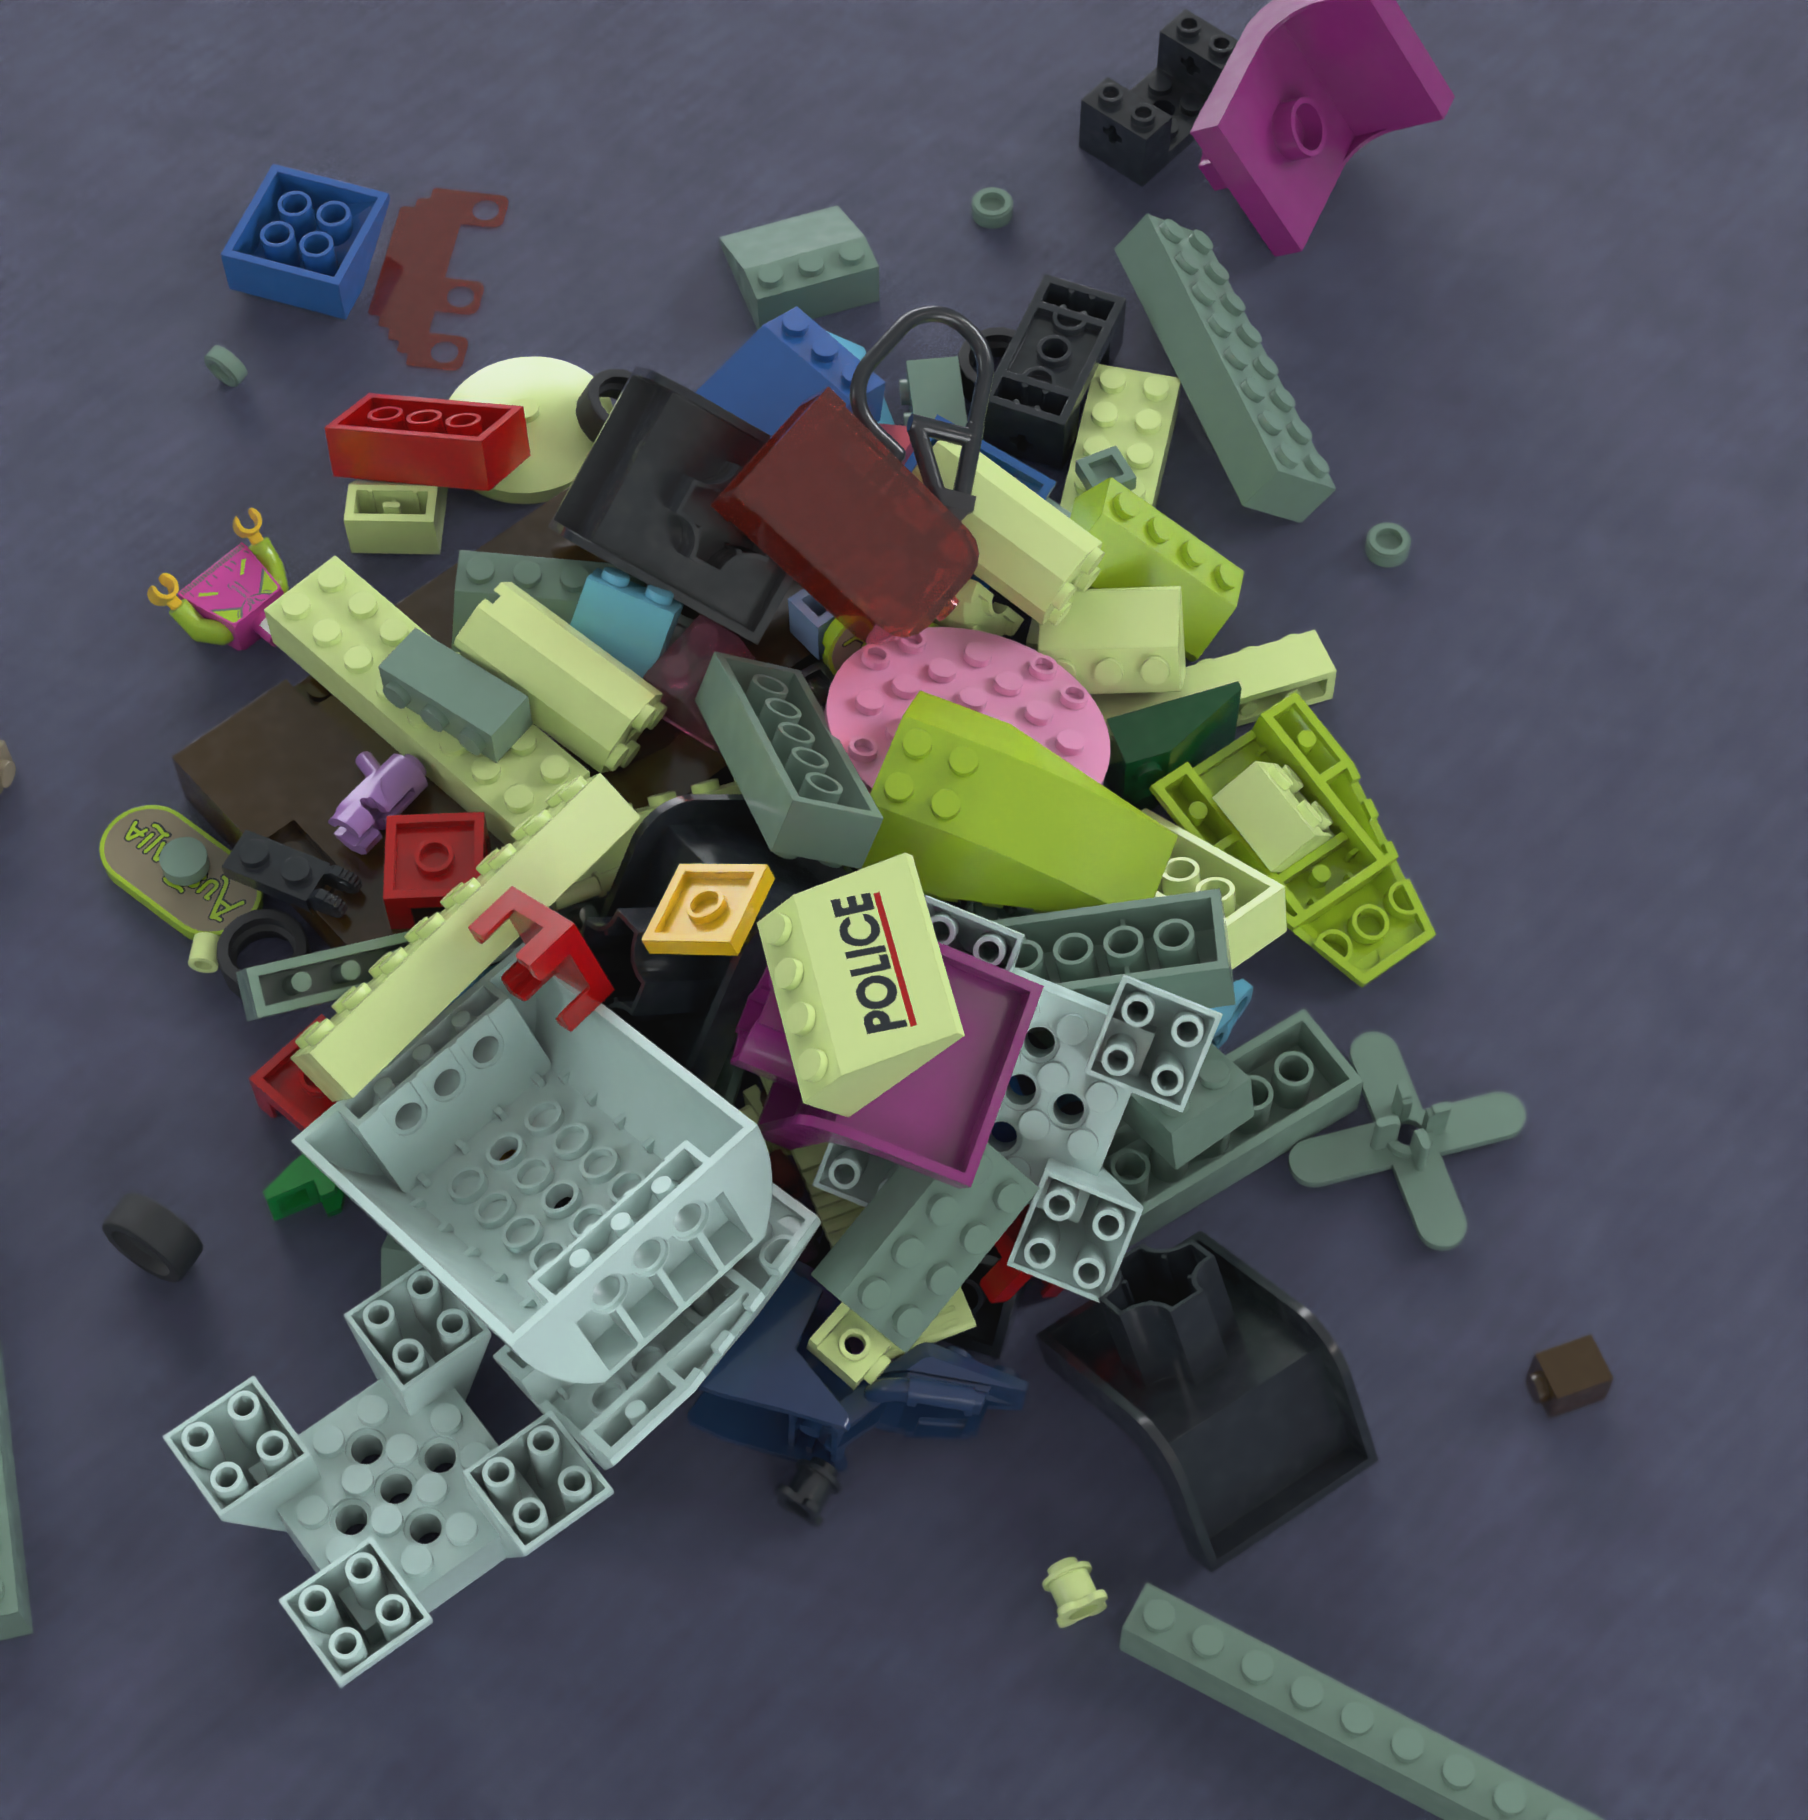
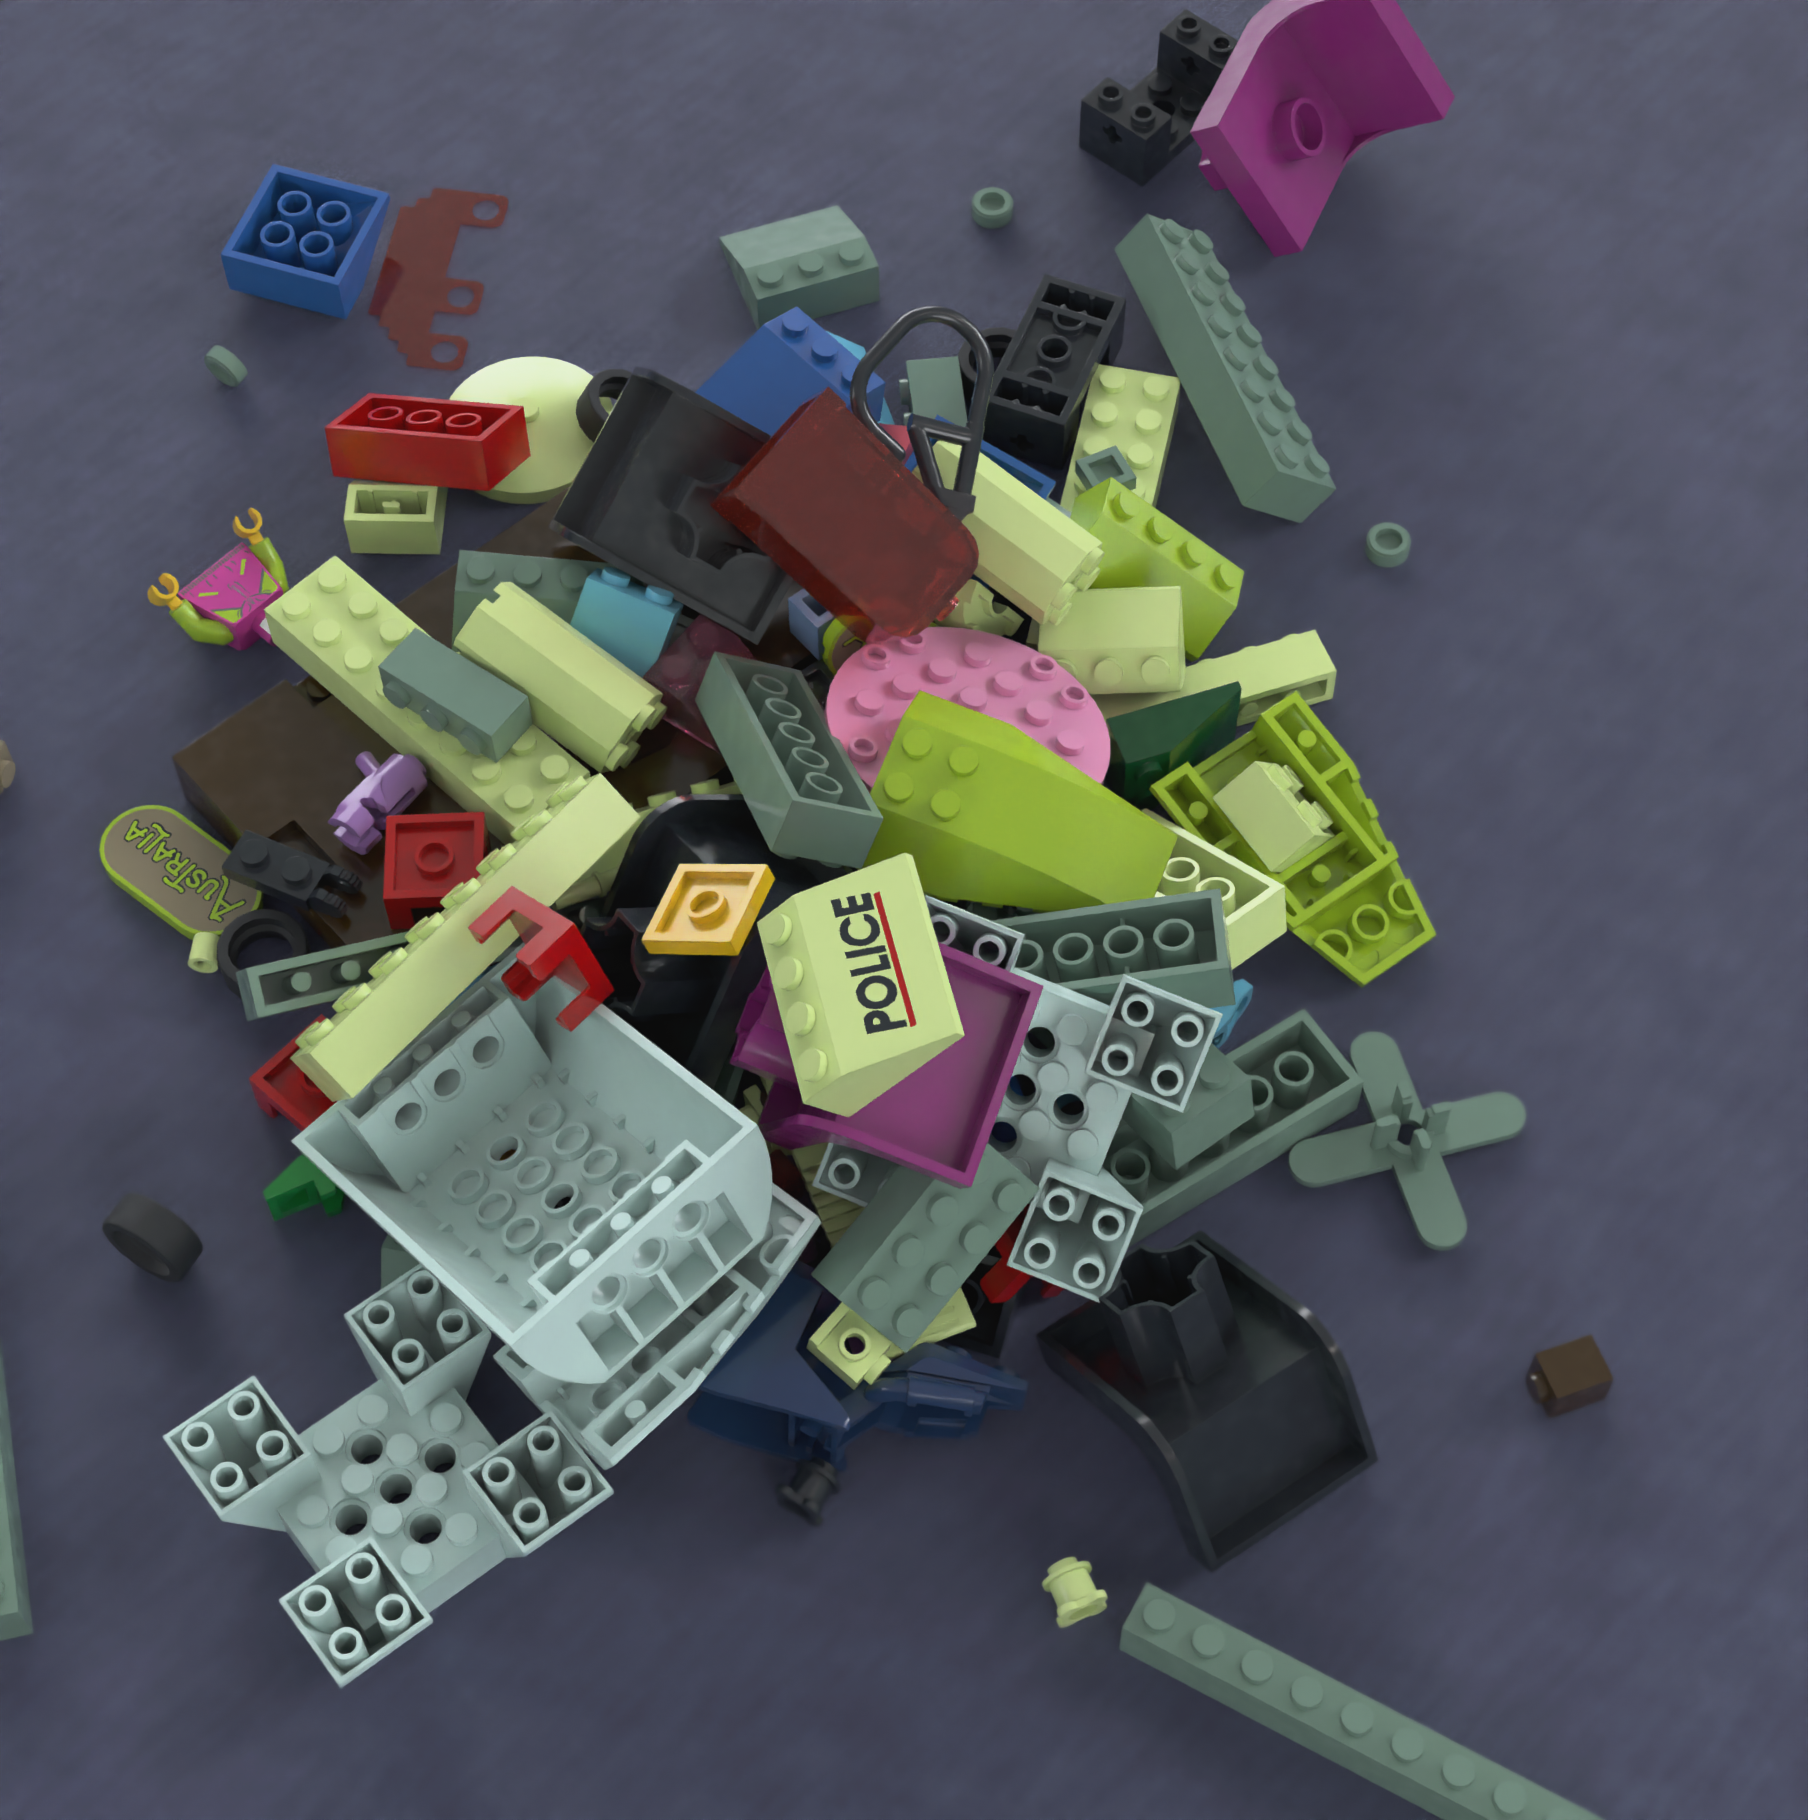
(184, 861): sand green tile -> none

